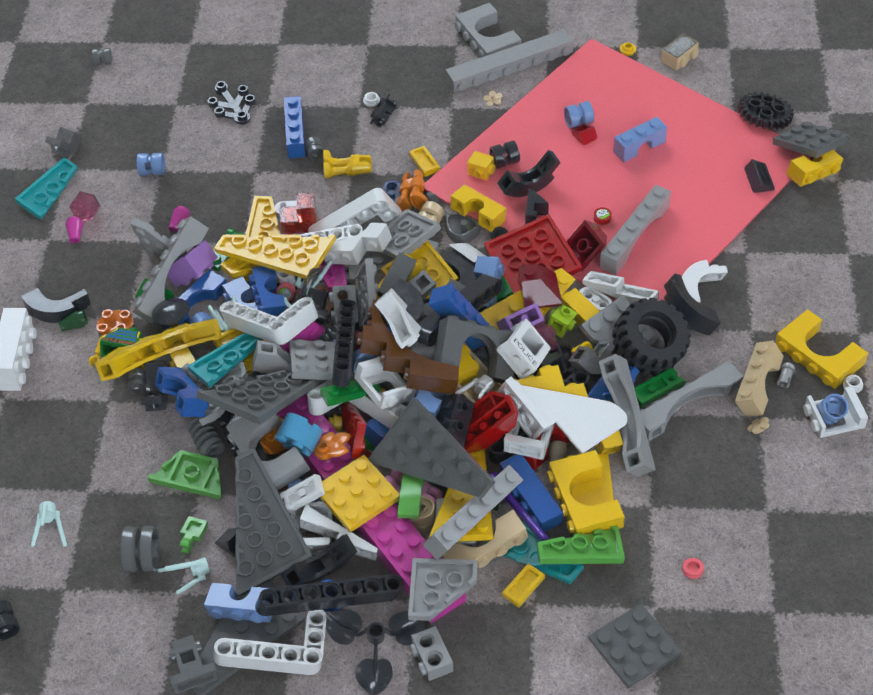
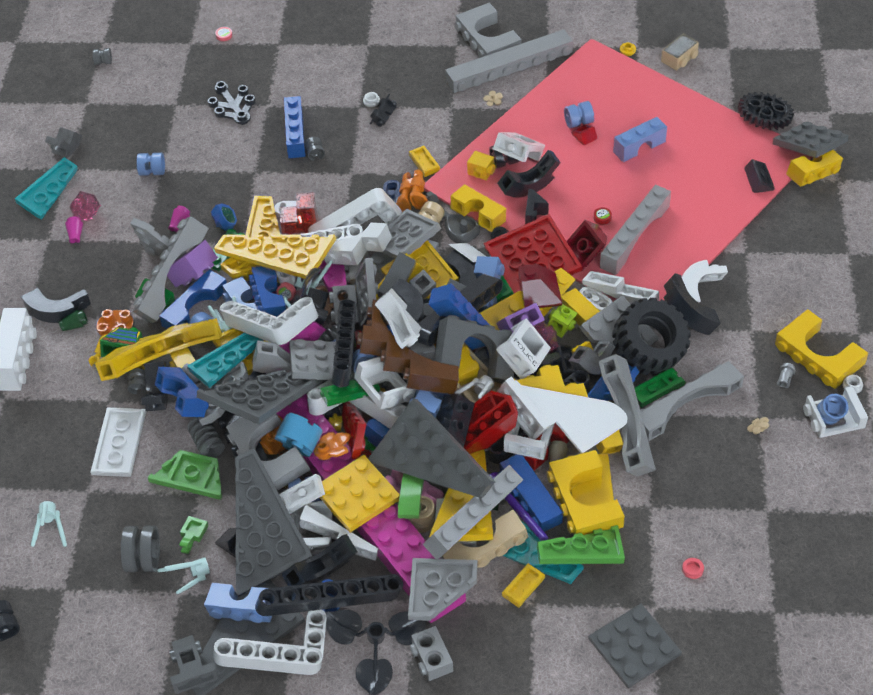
(118, 442): none -> white tile
(170, 312): black dish -> none
(224, 34): none -> coral tile
(224, 216): none -> blue rock
(351, 165): yellow piece -> none
(518, 146): none -> white window
(752, 392): tan arch -> none

